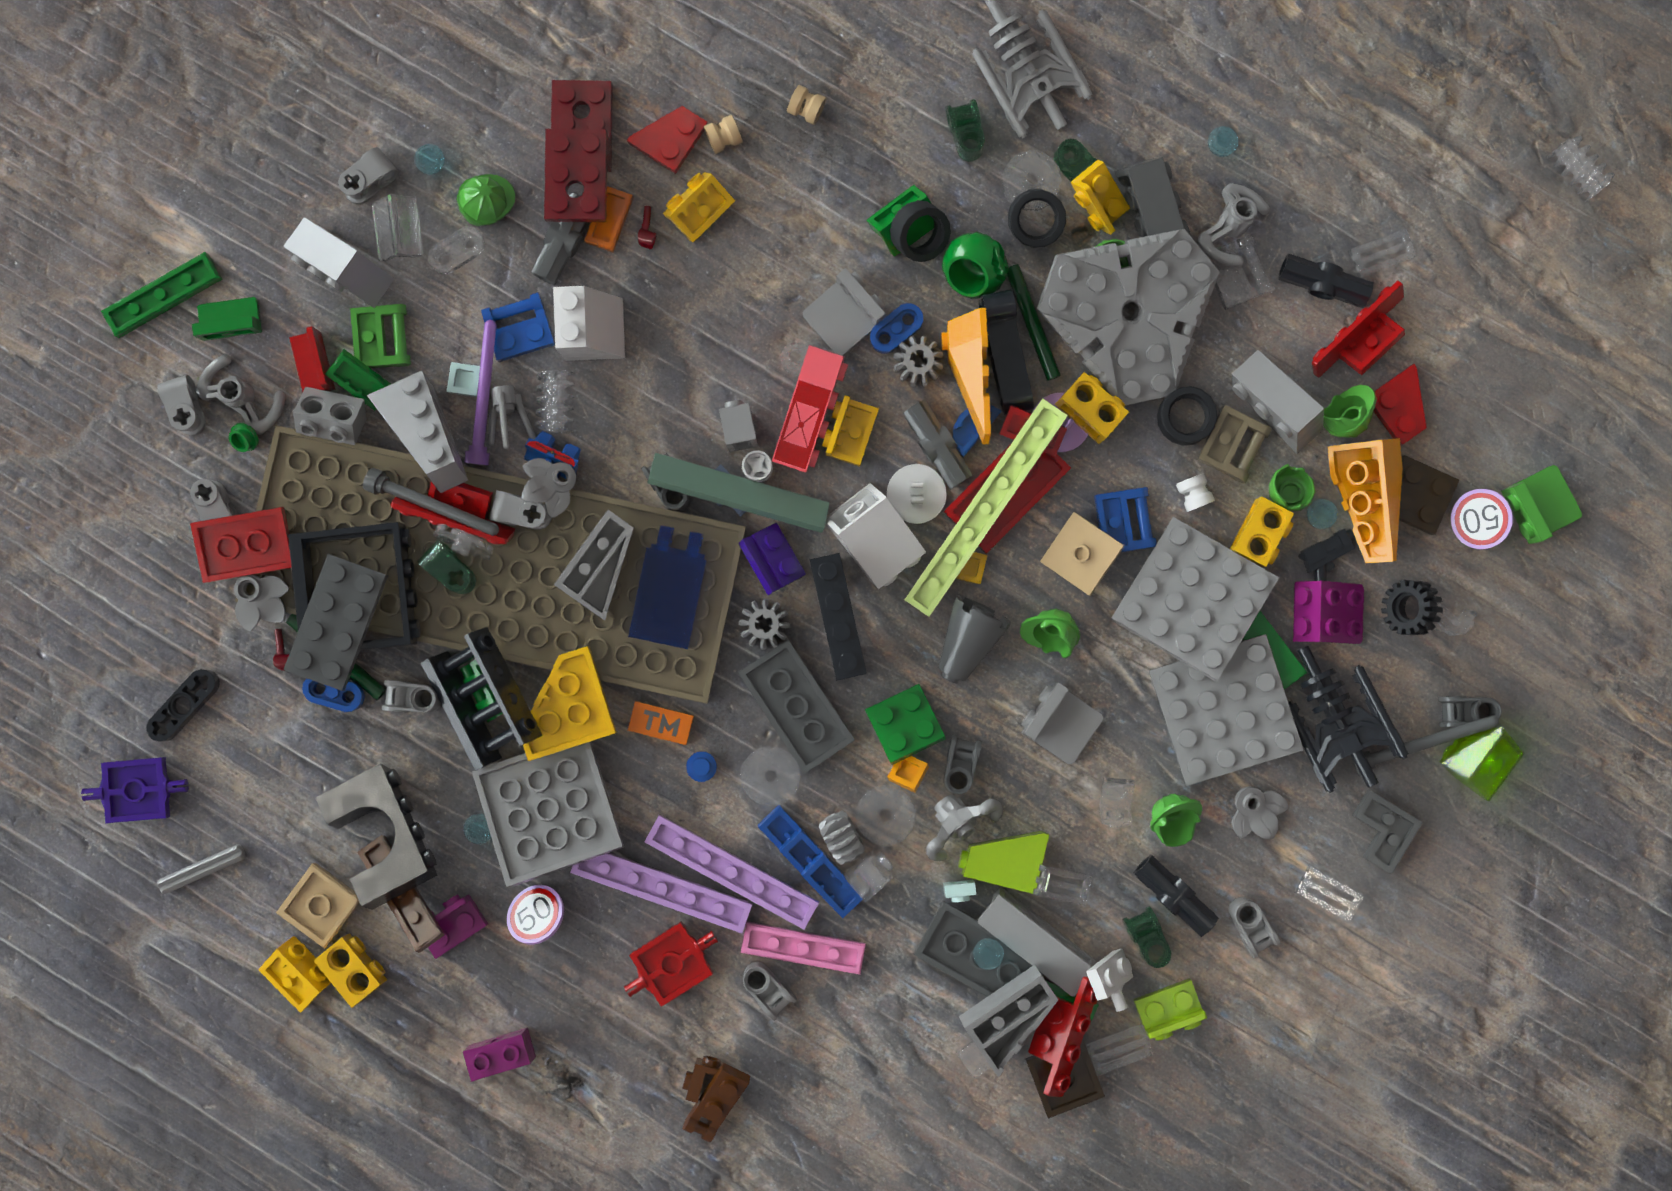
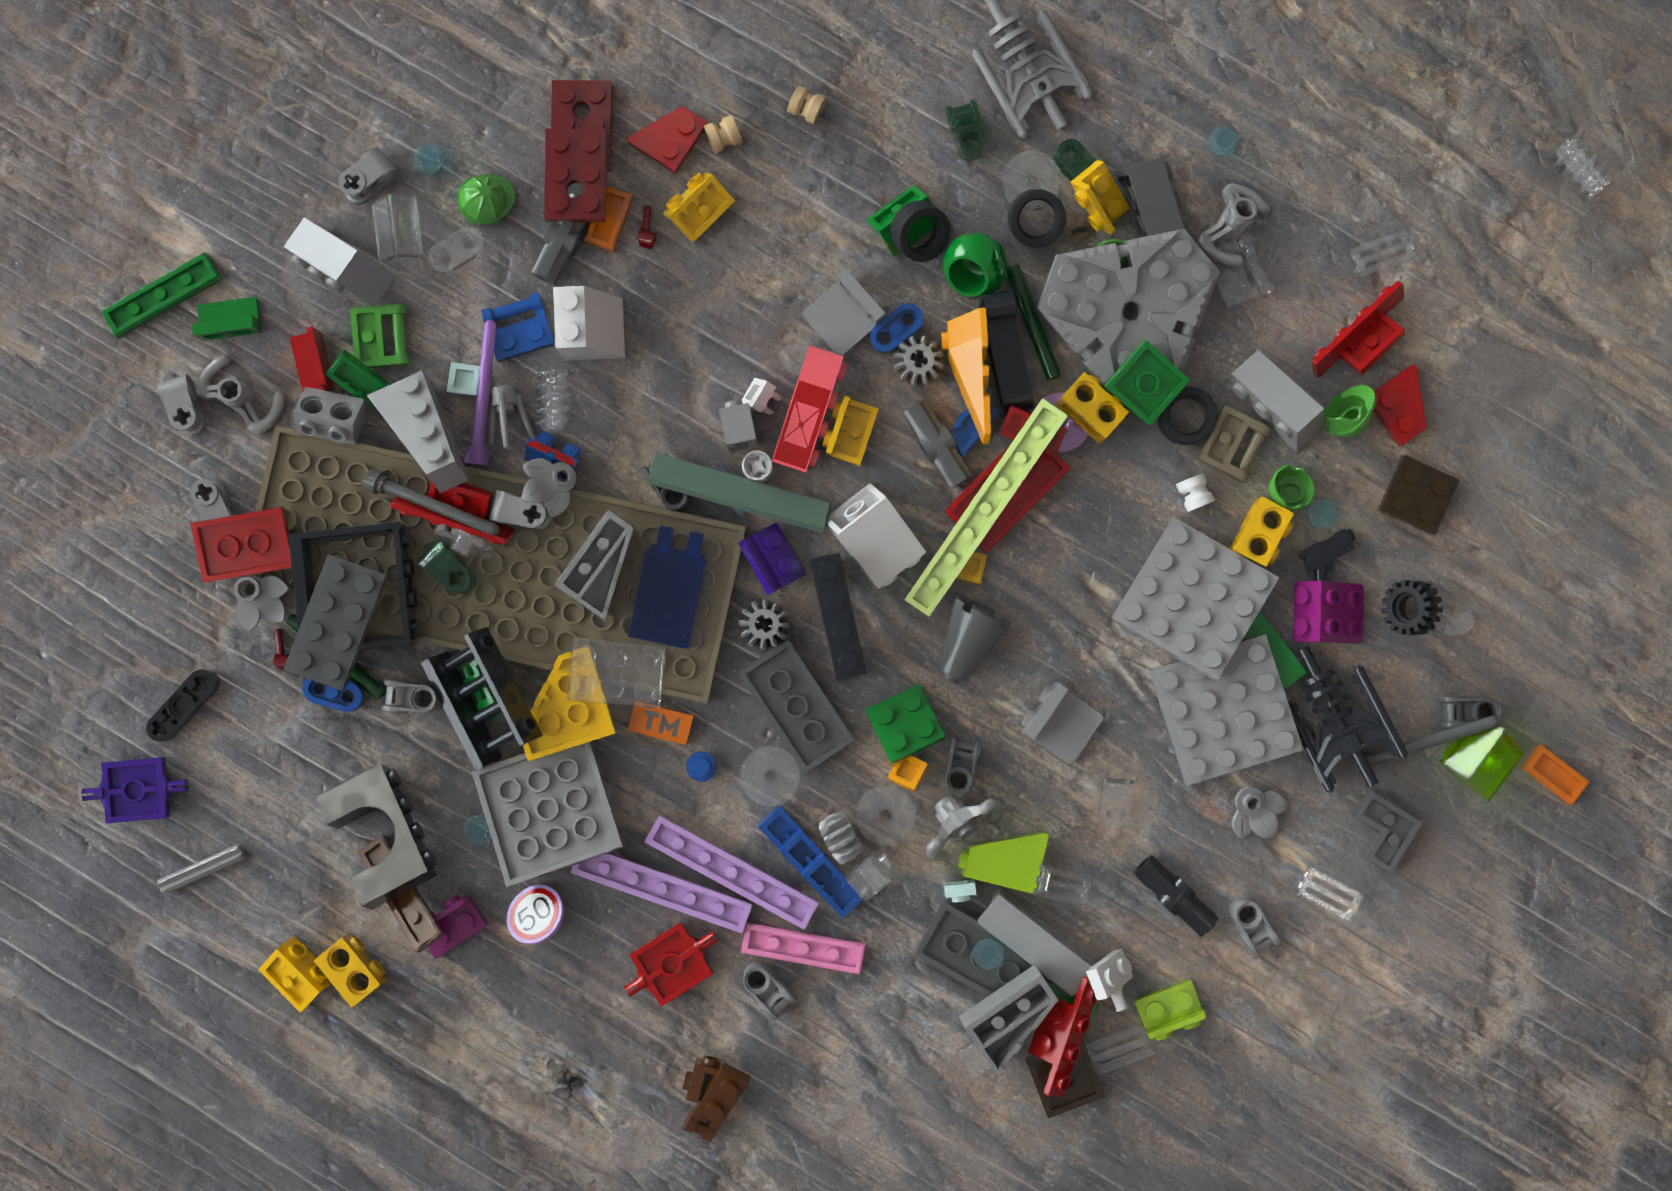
(243, 437): green plate -> none
(319, 905): tan plate -> none
(499, 1054): magenta brick -> none
(616, 673): none -> clear plate
(759, 394): none -> white tile
(917, 493): white piece -> none
(1051, 631): bright green piece -> none
(1082, 553): tan plate -> none
(1115, 518): blue plate -> none
(1146, 382): none -> green plate
(1148, 935): clear green piece -> none
(1175, 819): bright green piece -> none
(1325, 280): black piece -> none
(1371, 493): light orange wedge -> none
(1482, 518): piece -> none
(1542, 504): bright green bracket -> none
(1555, 774): none -> orange tile

